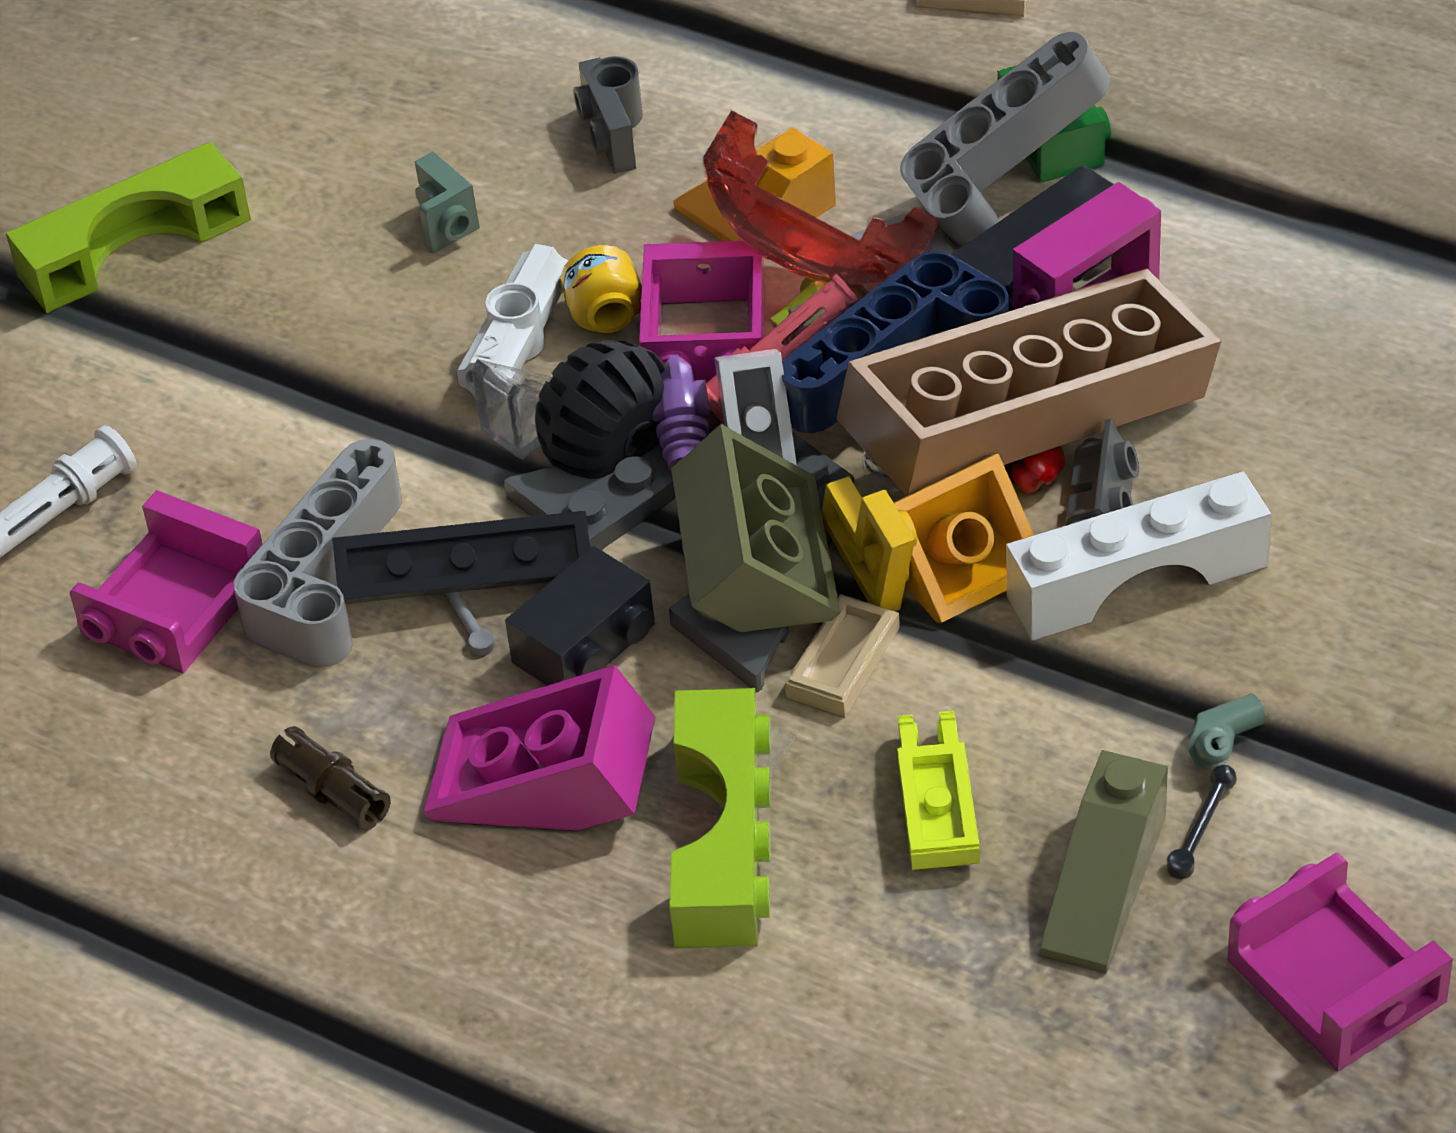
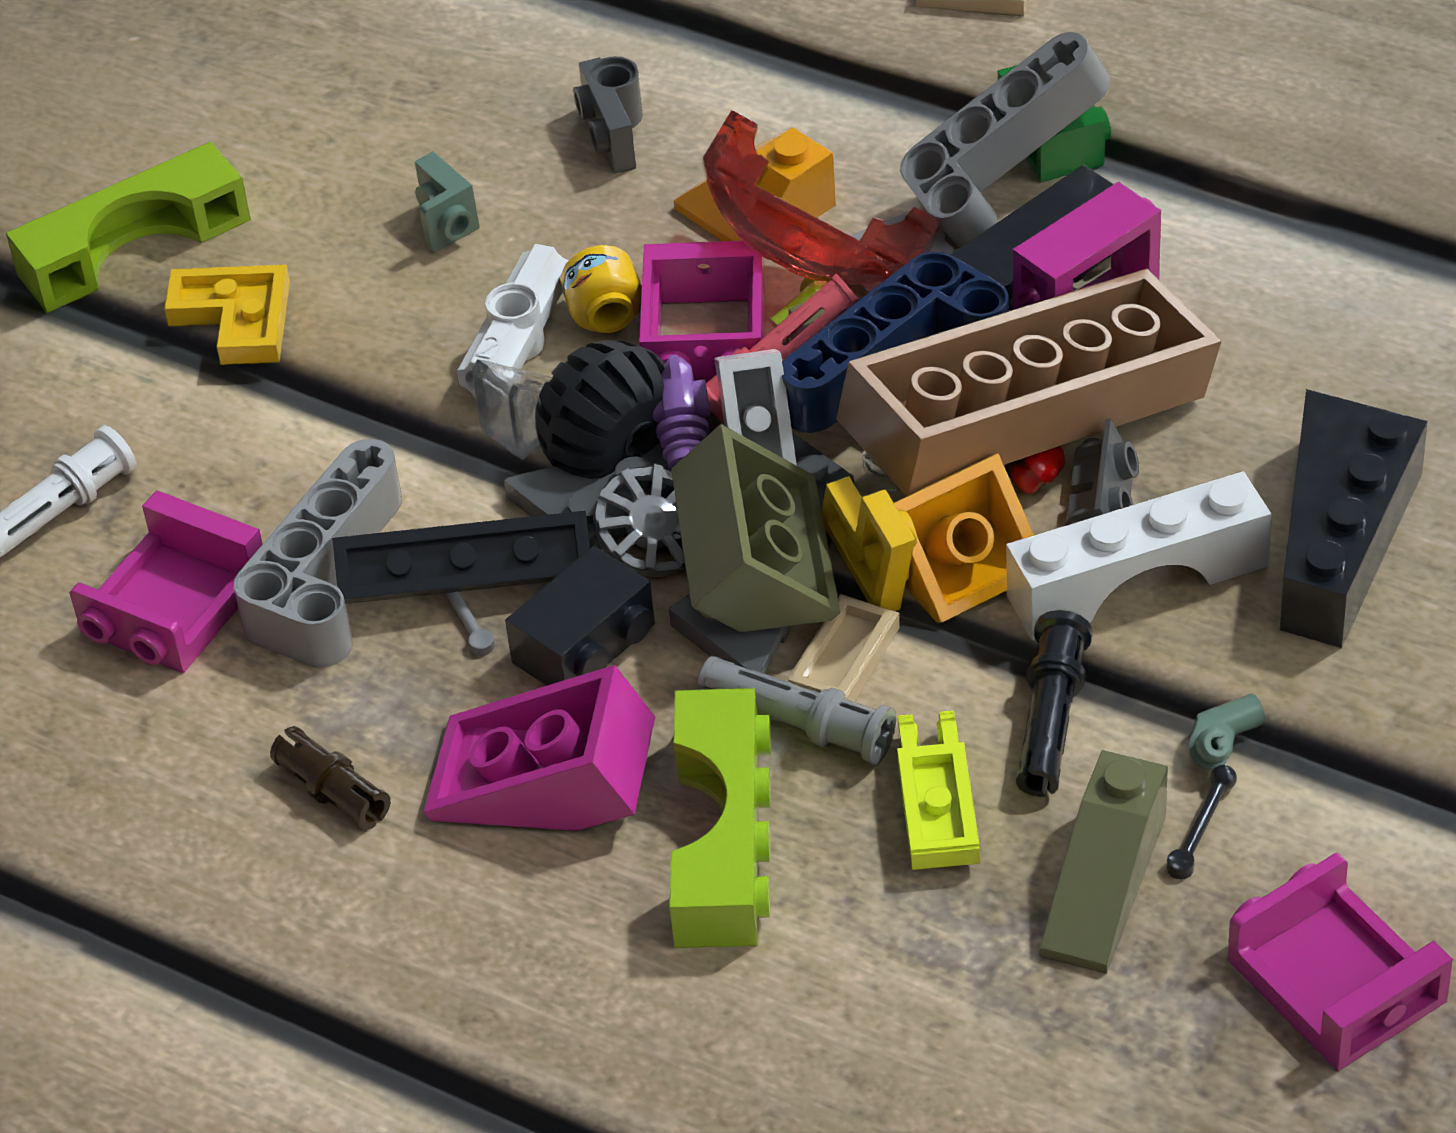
(242, 299): none -> yellow plate
(649, 523): none -> light grey wheel
(823, 715): none -> light grey pin
(1054, 680): none -> black pin
(1346, 505): none -> black wedge

